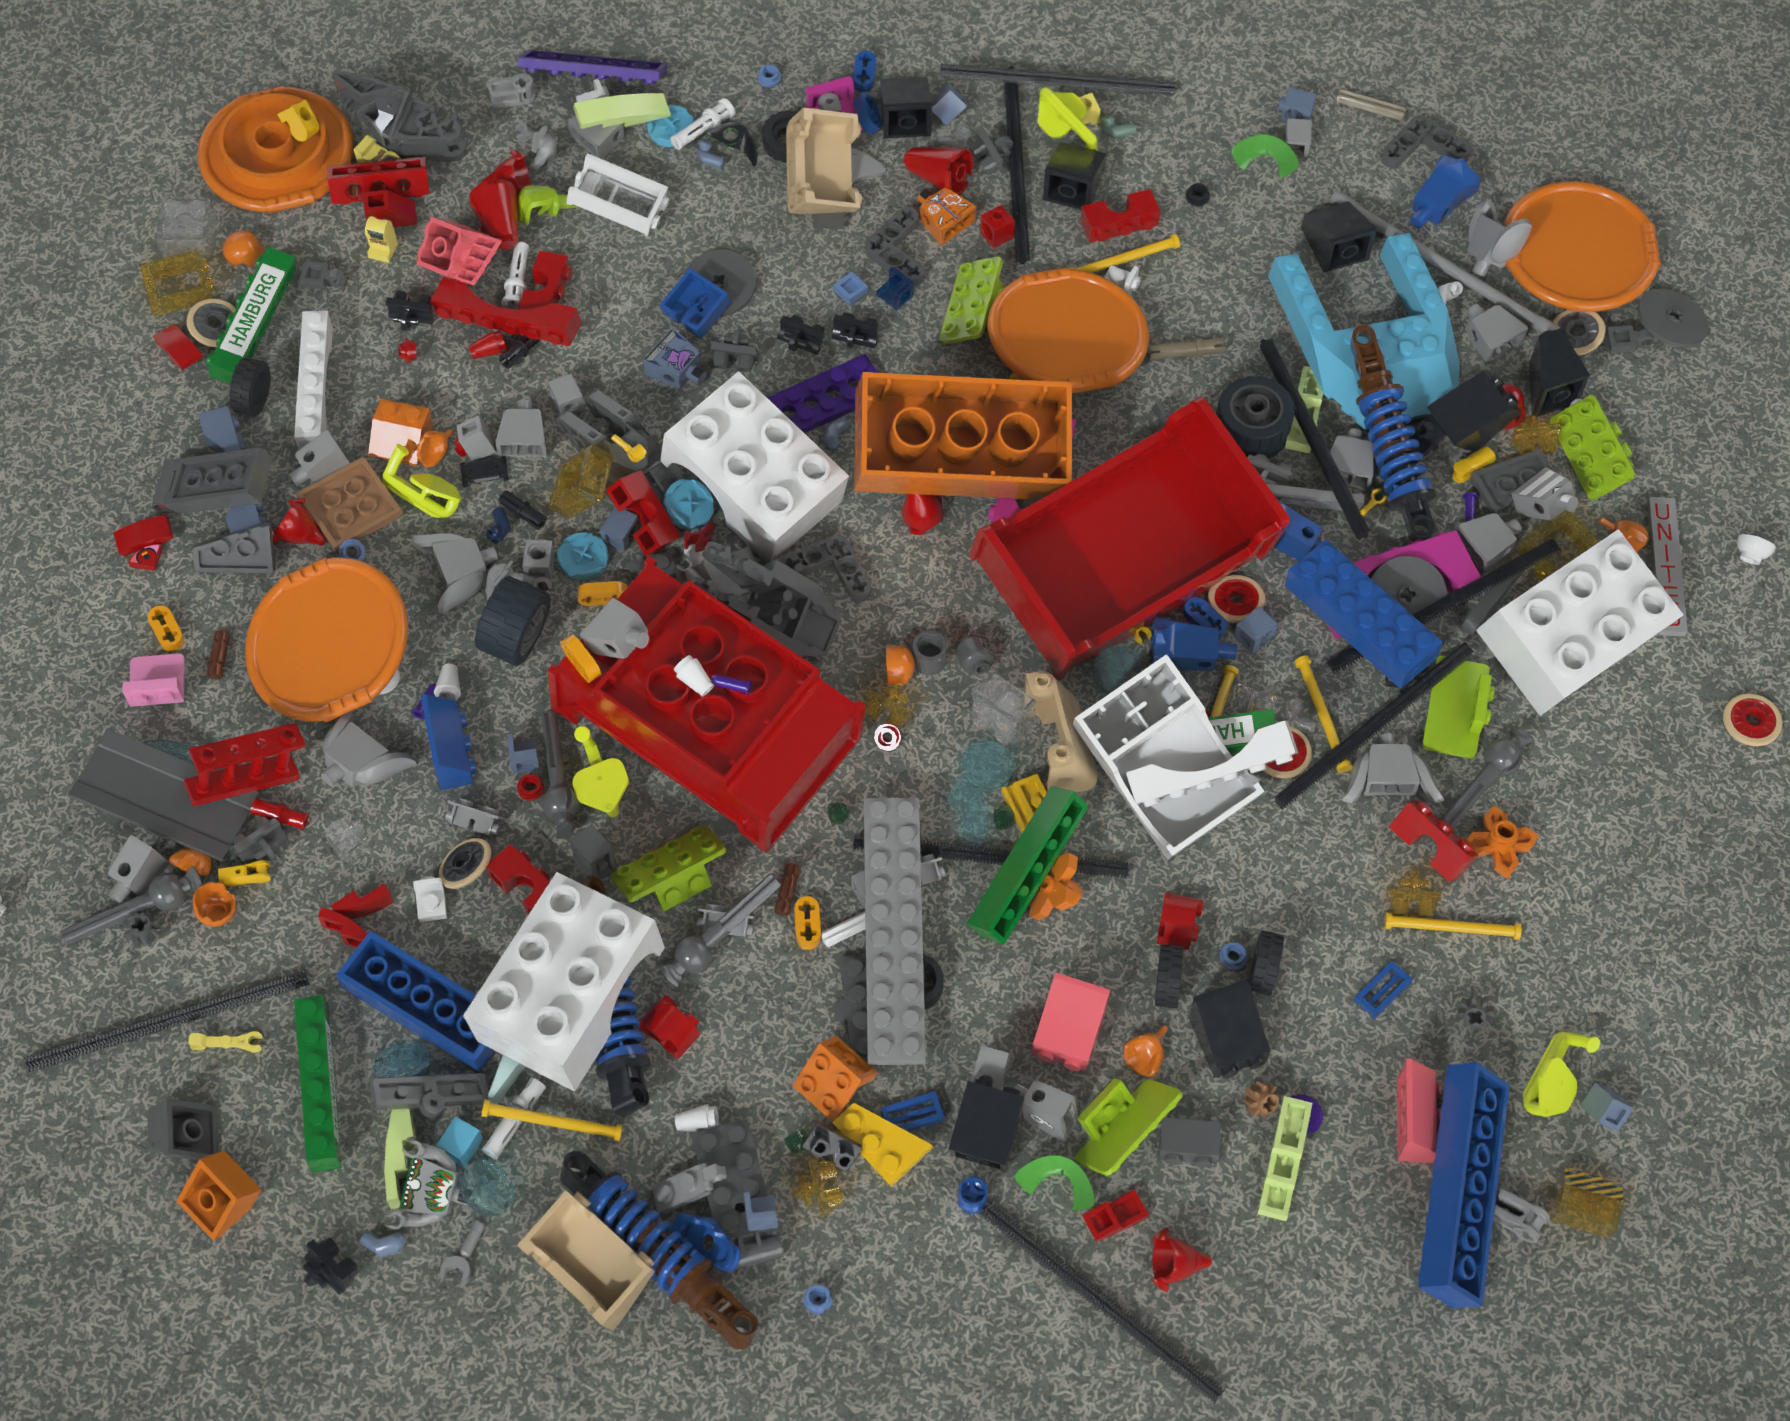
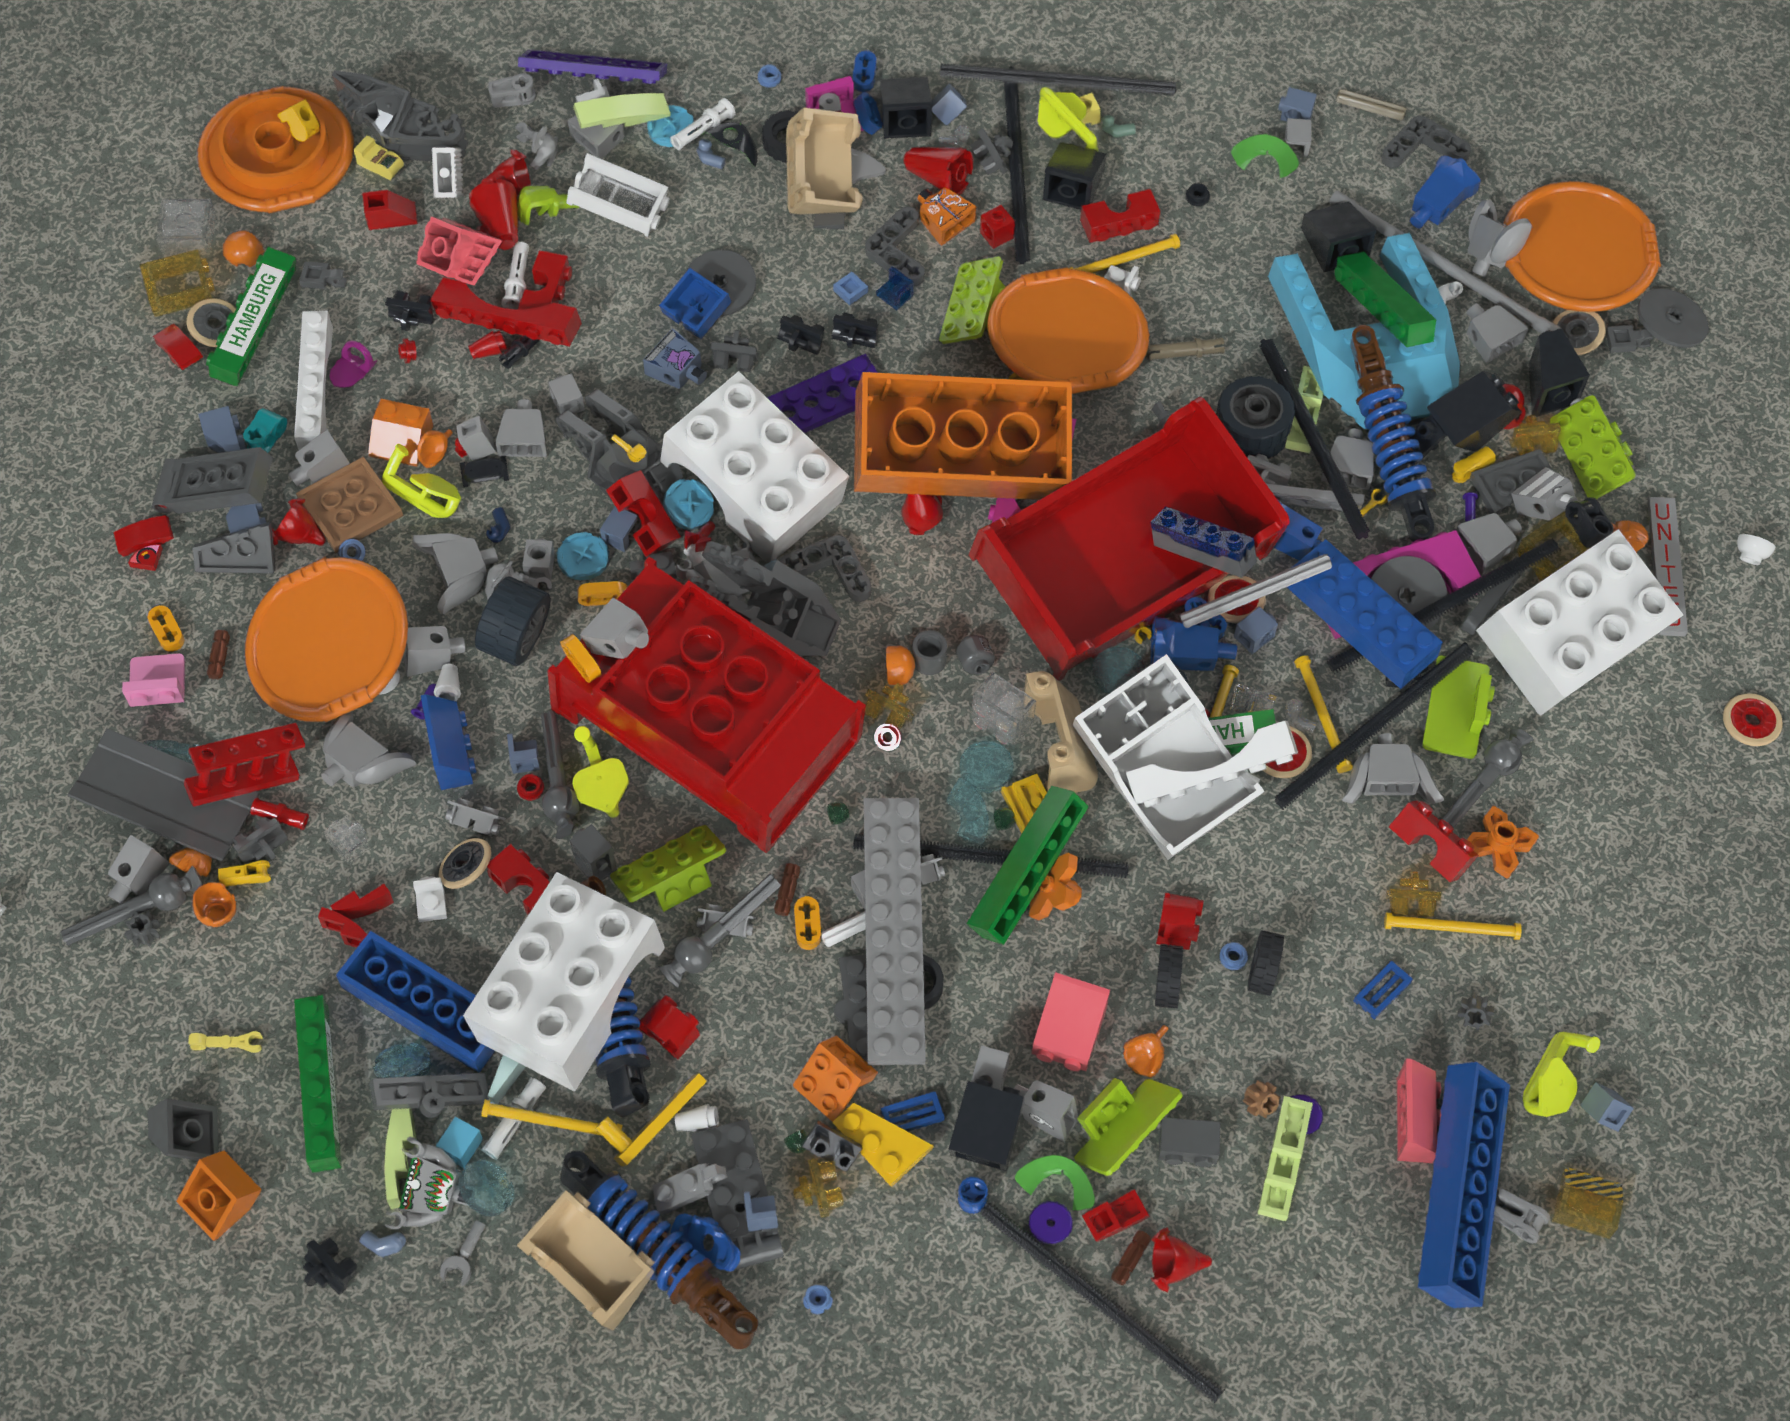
(166, 1021): black axle -> none
(250, 386): black tyre -> none
(265, 430): none -> teal piece
(351, 368): none -> magenta piece
(380, 239): light yellow leg -> none
(389, 172): red brick -> none
(429, 649): none -> light grey torso
(447, 172): none -> white brick
(522, 510): black axle -> none
(577, 483): clear yellow window -> none
(628, 1147): none -> yellow piece
(693, 675): white cone -> none
(732, 683): dark purple piece -> none
(832, 432): sand blue arm -> none
(1055, 1212): none -> dark purple piece
(1131, 1257): none -> copper axle
(1203, 541): none -> clear blue piece
(1229, 1029): black slope -> none
(1256, 590): none -> light grey axle
(1385, 299): none -> green brick
(1591, 522): none -> black piece

